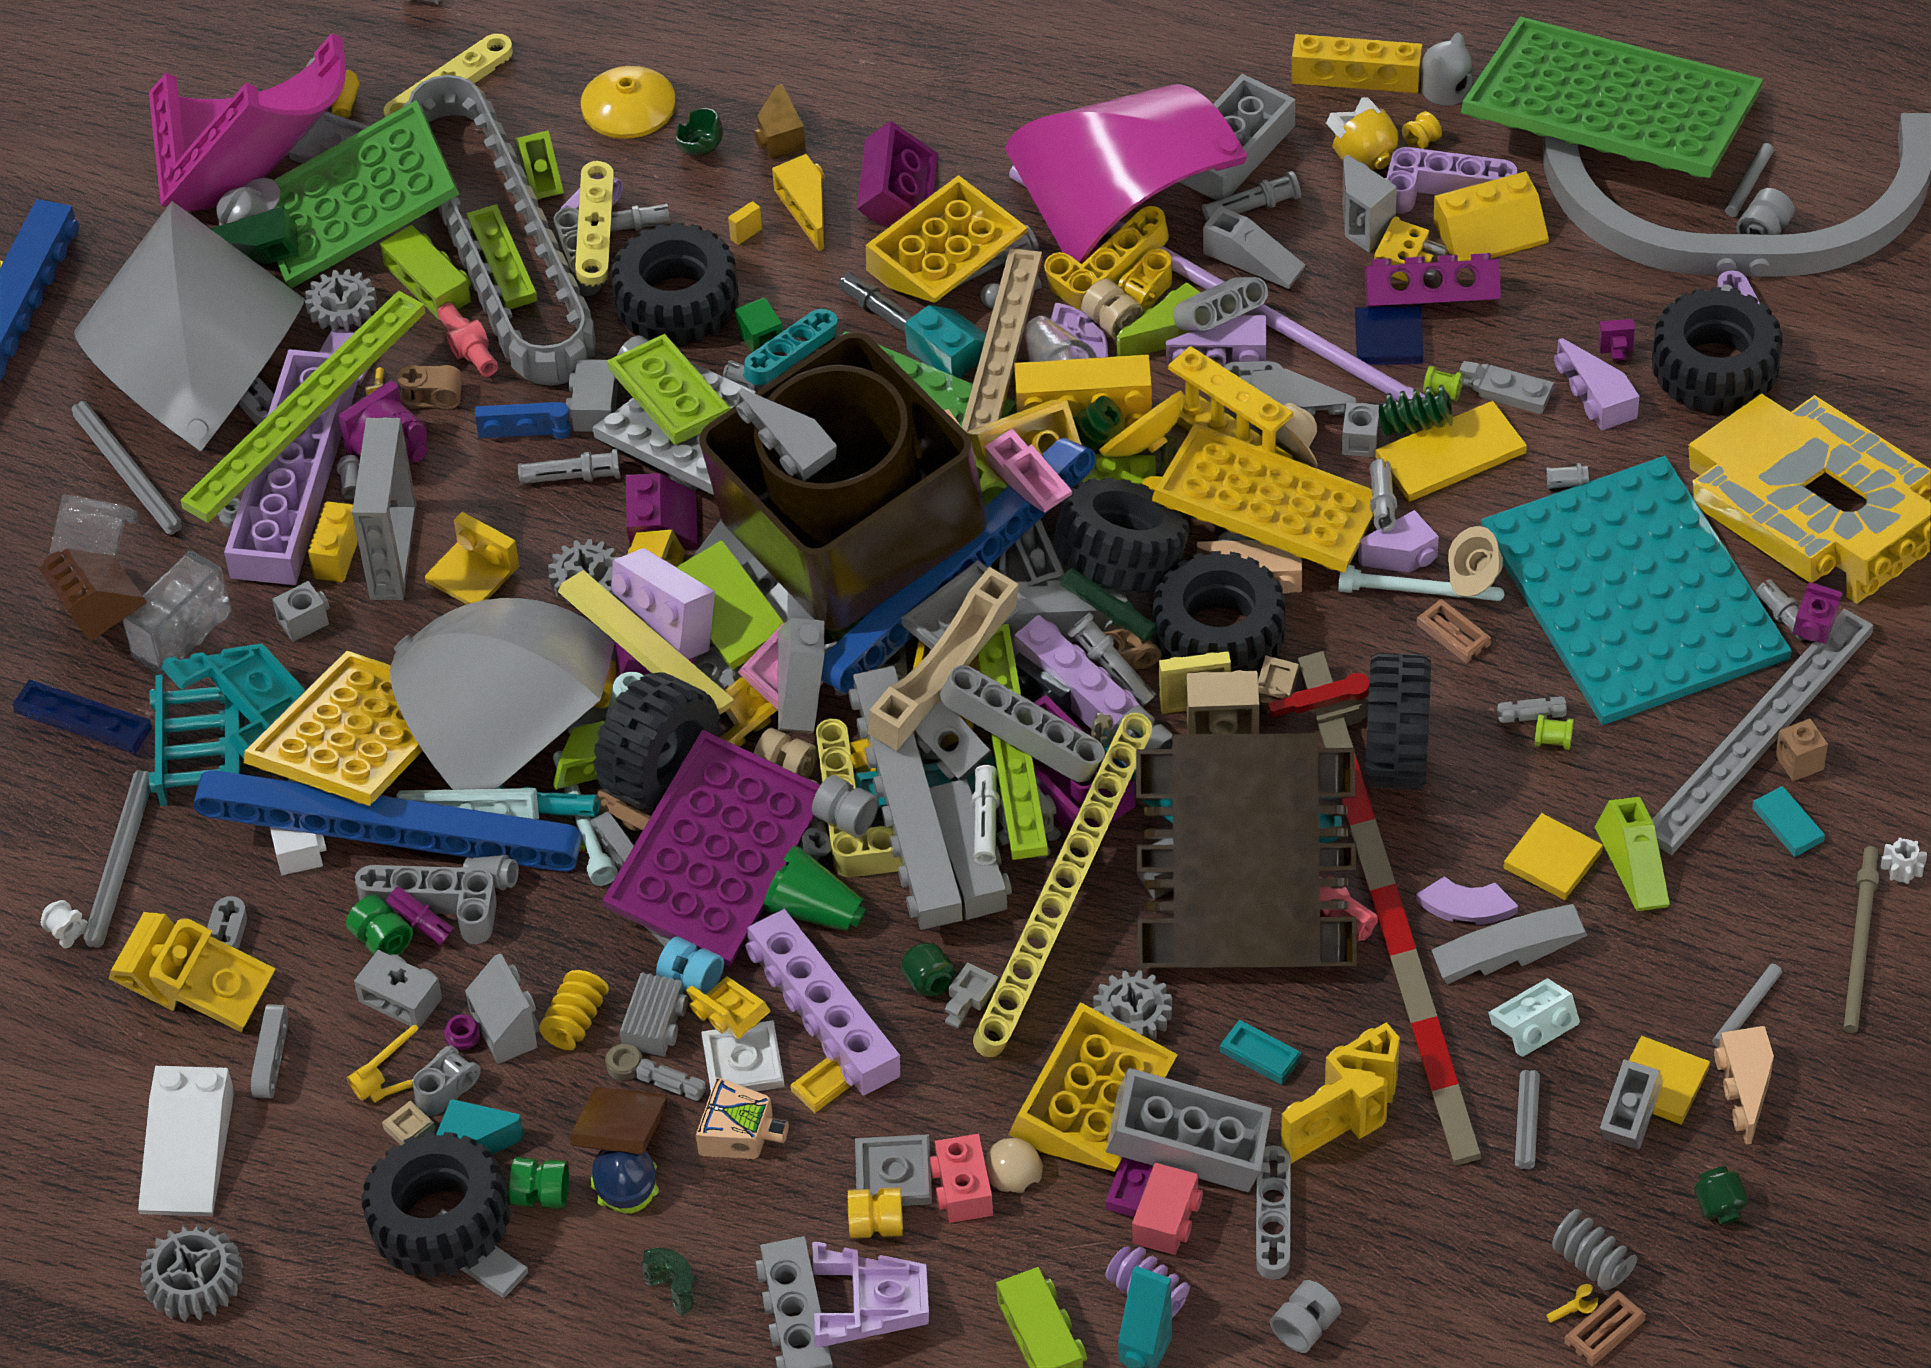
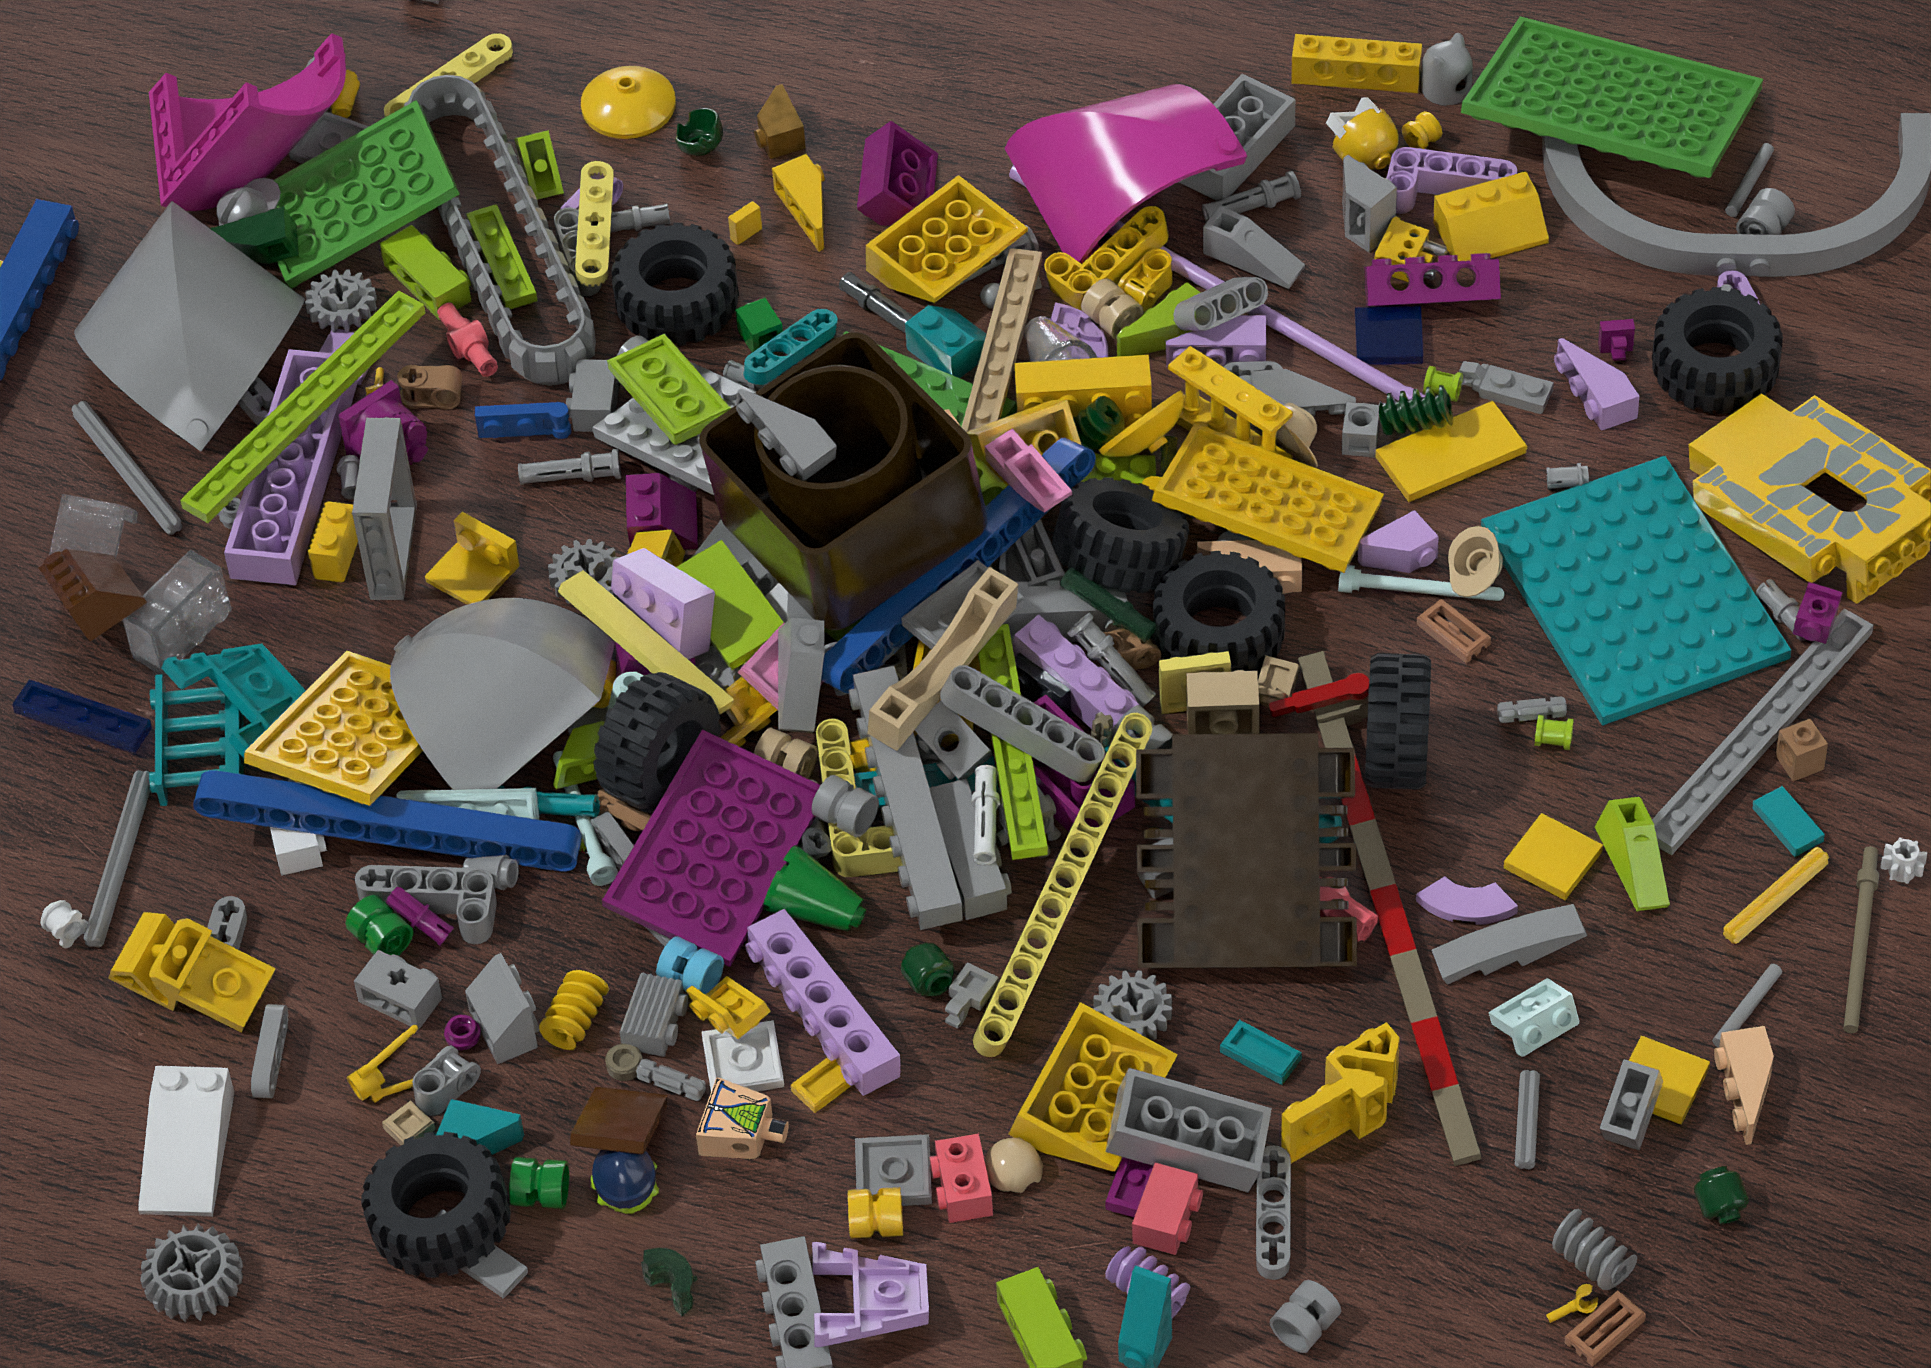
(301, 611): light grey brick -> none
(1383, 500): light grey pin -> none
(1775, 895): none -> yellow axle

